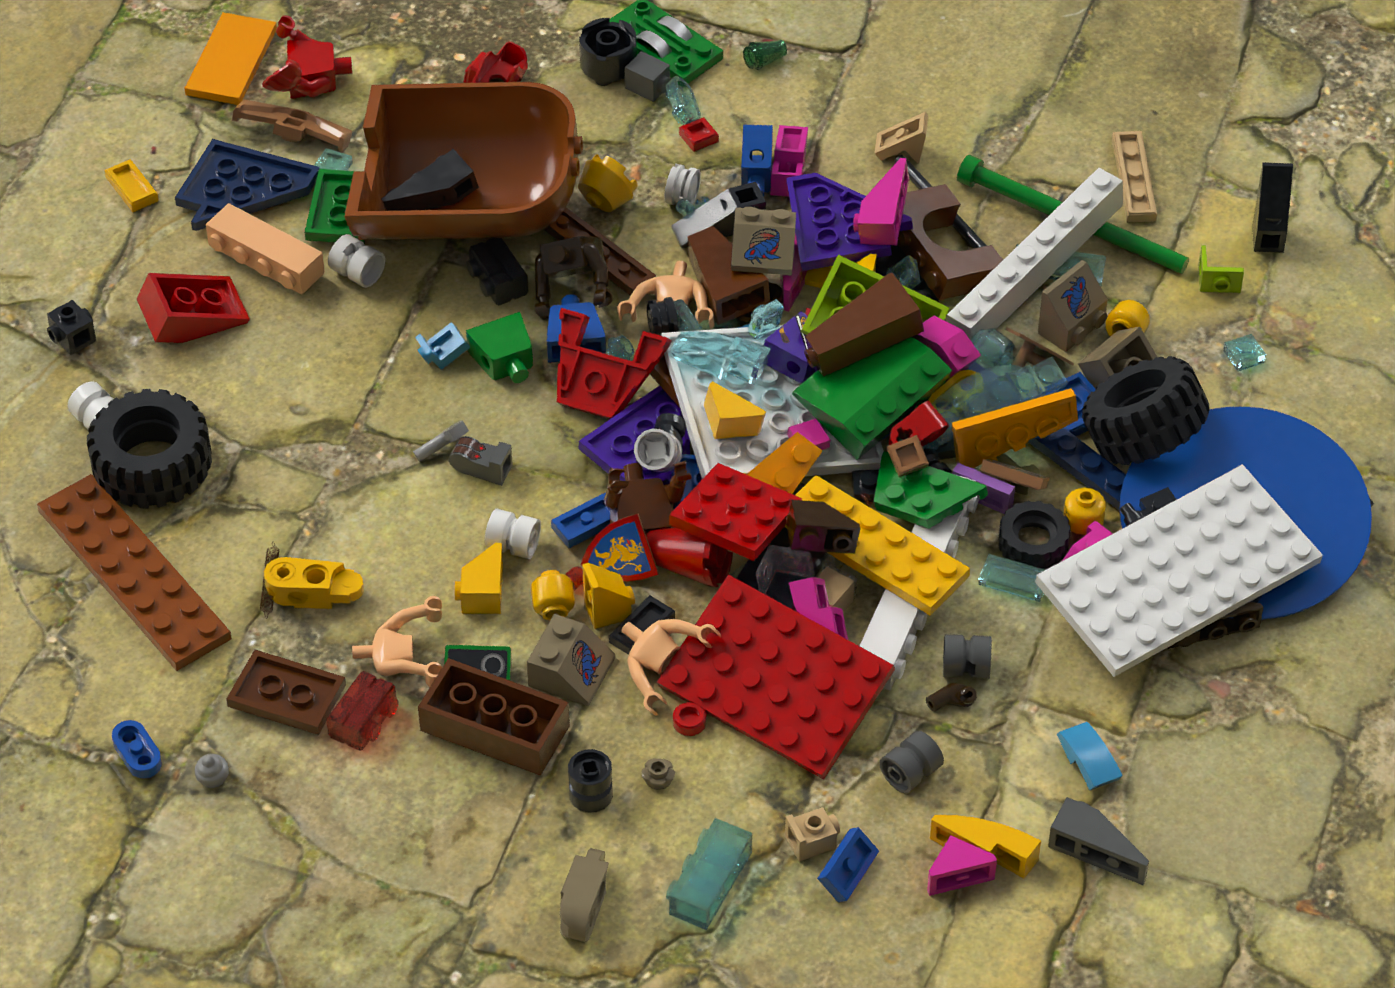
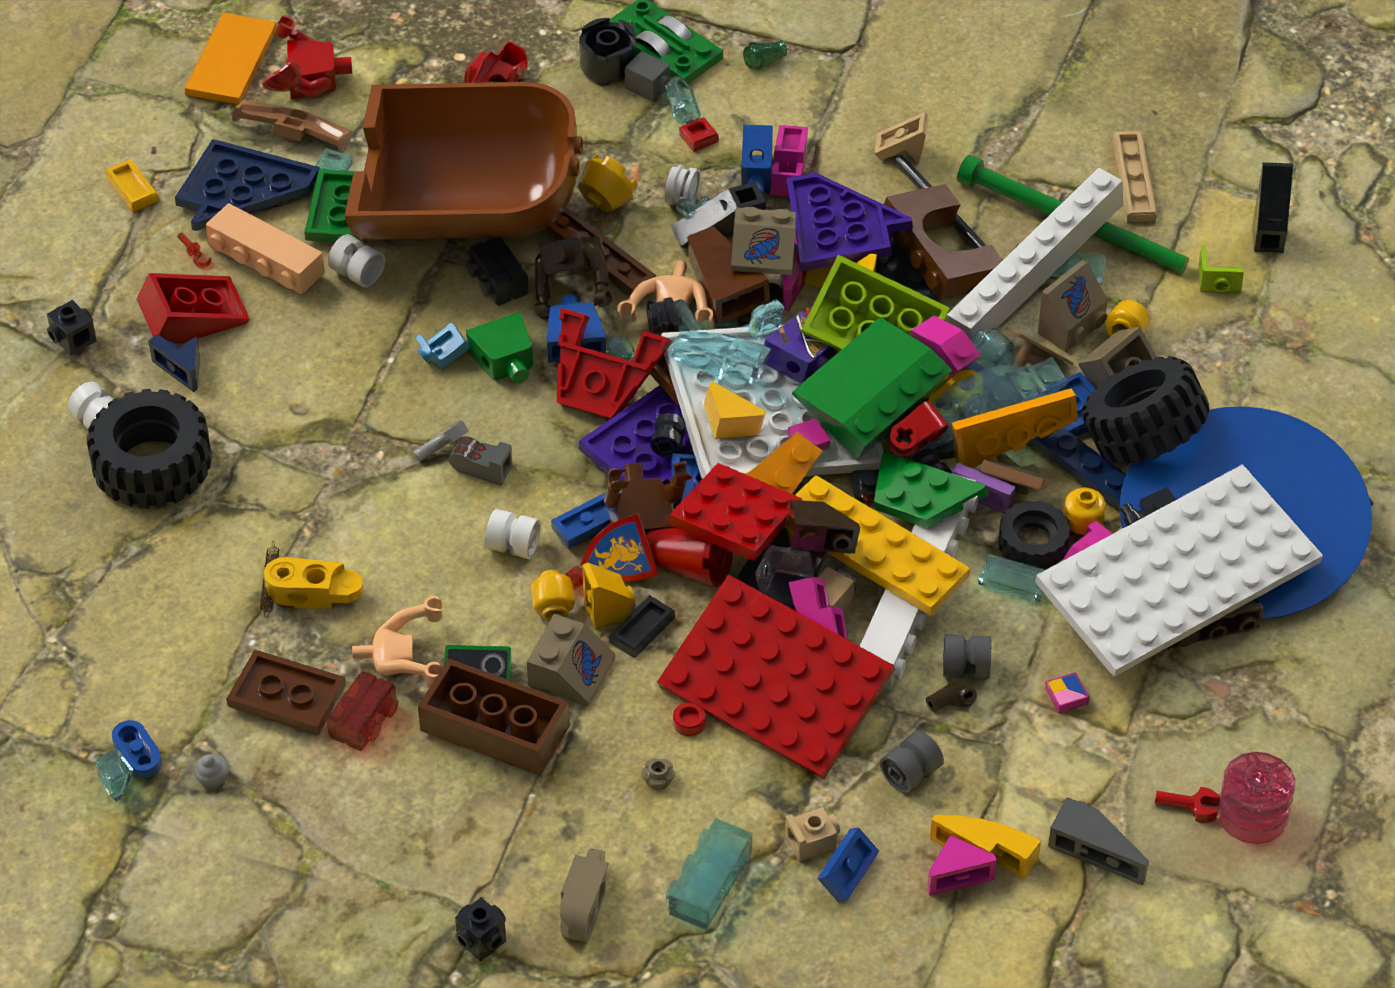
(114, 773): none -> clear light blue slope
(134, 572): dark orange plate -> none
(179, 363): none -> dark blue slope
(193, 249): none -> clear red hand
(436, 186): black slope -> none
(480, 928): none -> black brick
(482, 583): yellow slope -> none
(590, 780): black wheel -> none
(655, 650): light nougat piece -> none
(657, 450): white wheel -> none
(864, 327): reddish brown slope -> none
(883, 208): dark pink slope -> none
(906, 272): clear light blue plate -> none
(907, 456): medium nougat tile -> none
(1067, 692): none -> tile
(1091, 755): dark azure slope -> none
(1193, 803): none -> red bar
(1244, 352): clear light blue plate -> none
(1256, 797): none -> clear pink wheel

